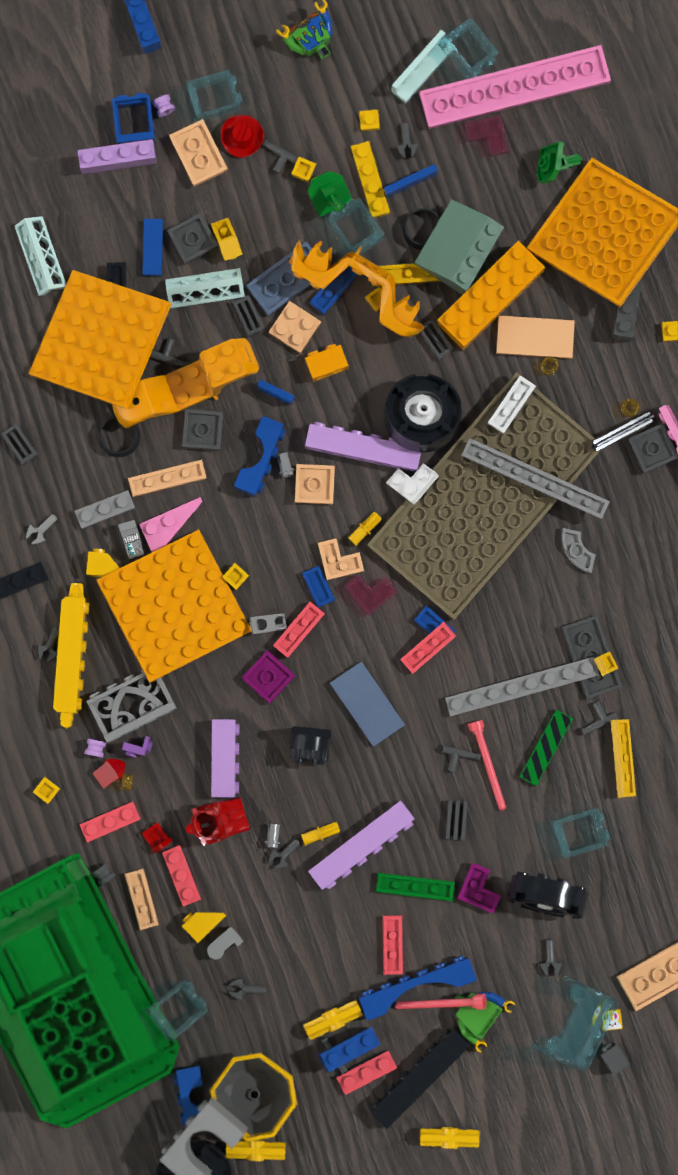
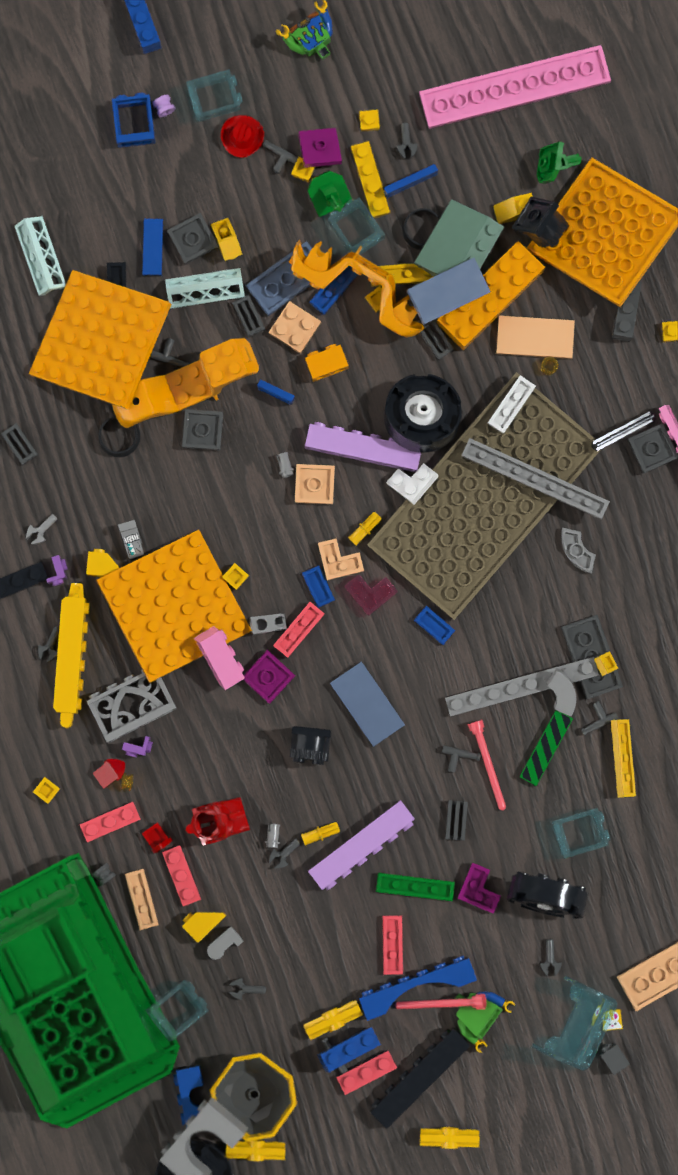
(60, 567): none -> medium lavender bracket
(95, 748): lavender wheel -> none
(104, 509): light grey plate -> none
(117, 156): lavender brick -> none
(162, 528): bright pink wing -> none
(167, 478): light nougat tile -> none
(198, 152): light nougat plate -> none
(220, 657): none -> bright pink brick
(224, 758): lavender brick -> none
(251, 479): blue arch -> none
(320, 147): none -> magenta plate
(420, 69): light aqua fence -> none
(428, 647): coral plate -> none
(448, 291): none -> sand blue tile
(457, 59): clear light blue window -> none
(491, 130): clear pink plate -> none
(511, 208): none -> yellow slope
(541, 222): none -> black piece
(564, 691): none -> light grey tile
(626, 412): clear yellow bush -> none

